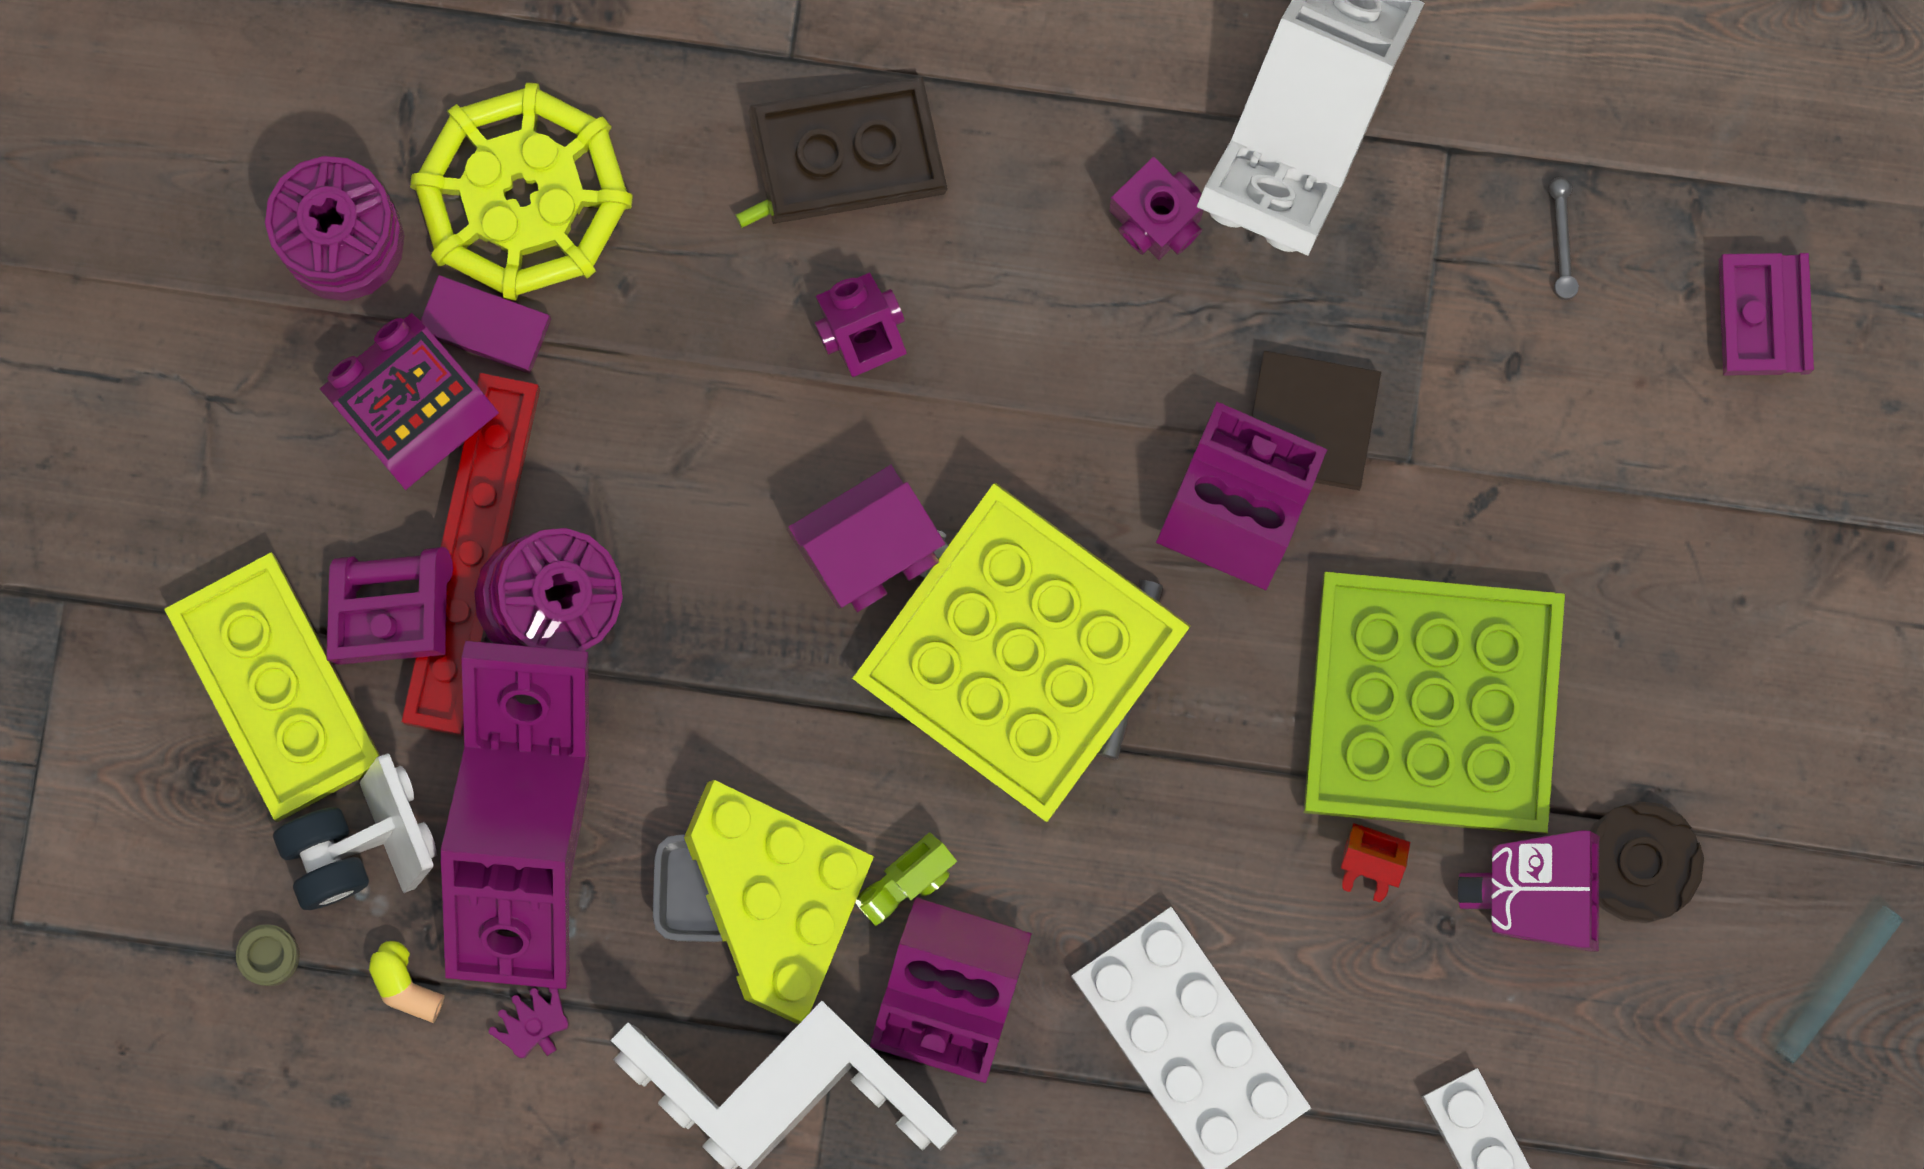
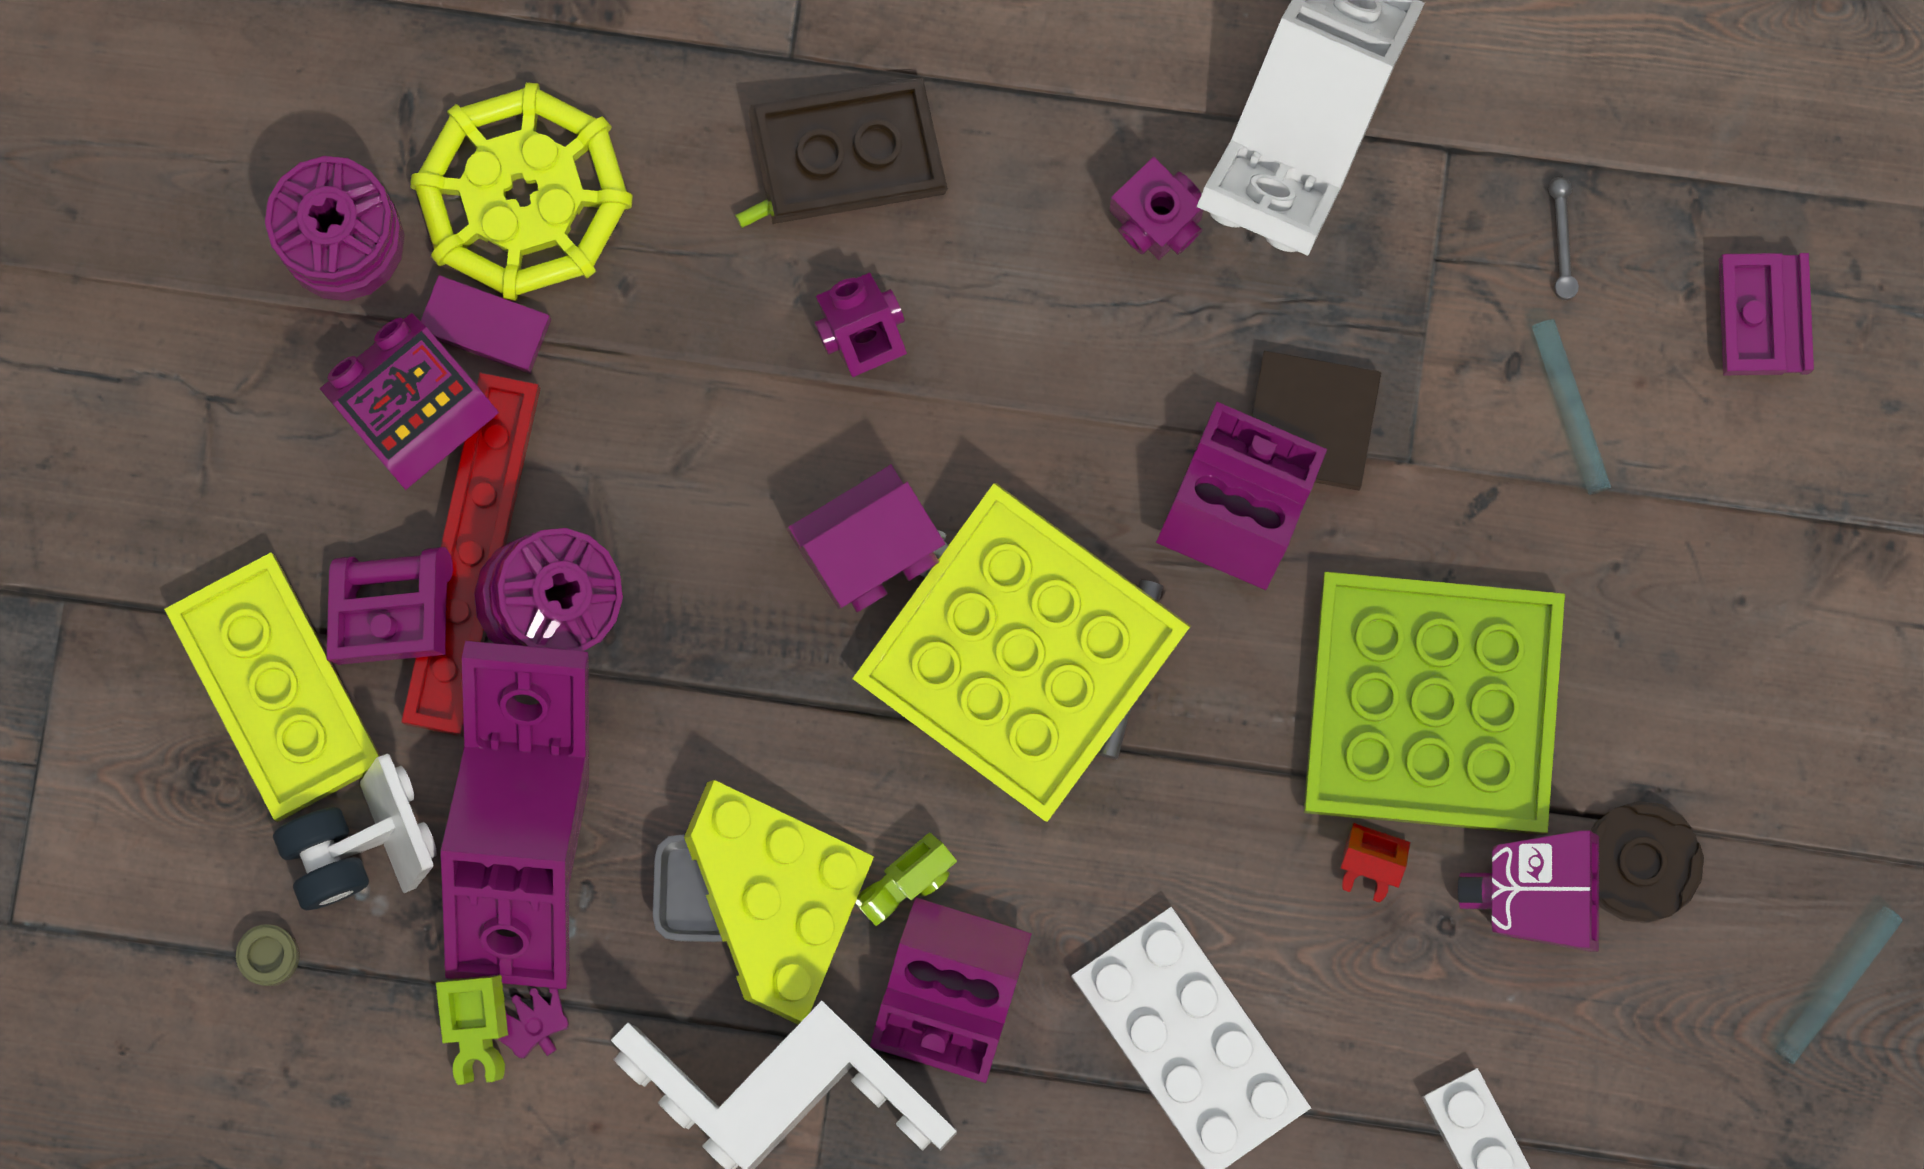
(395, 984): arm -> none
(473, 1015): none -> lime plate
(1571, 406): none -> clear light blue bar

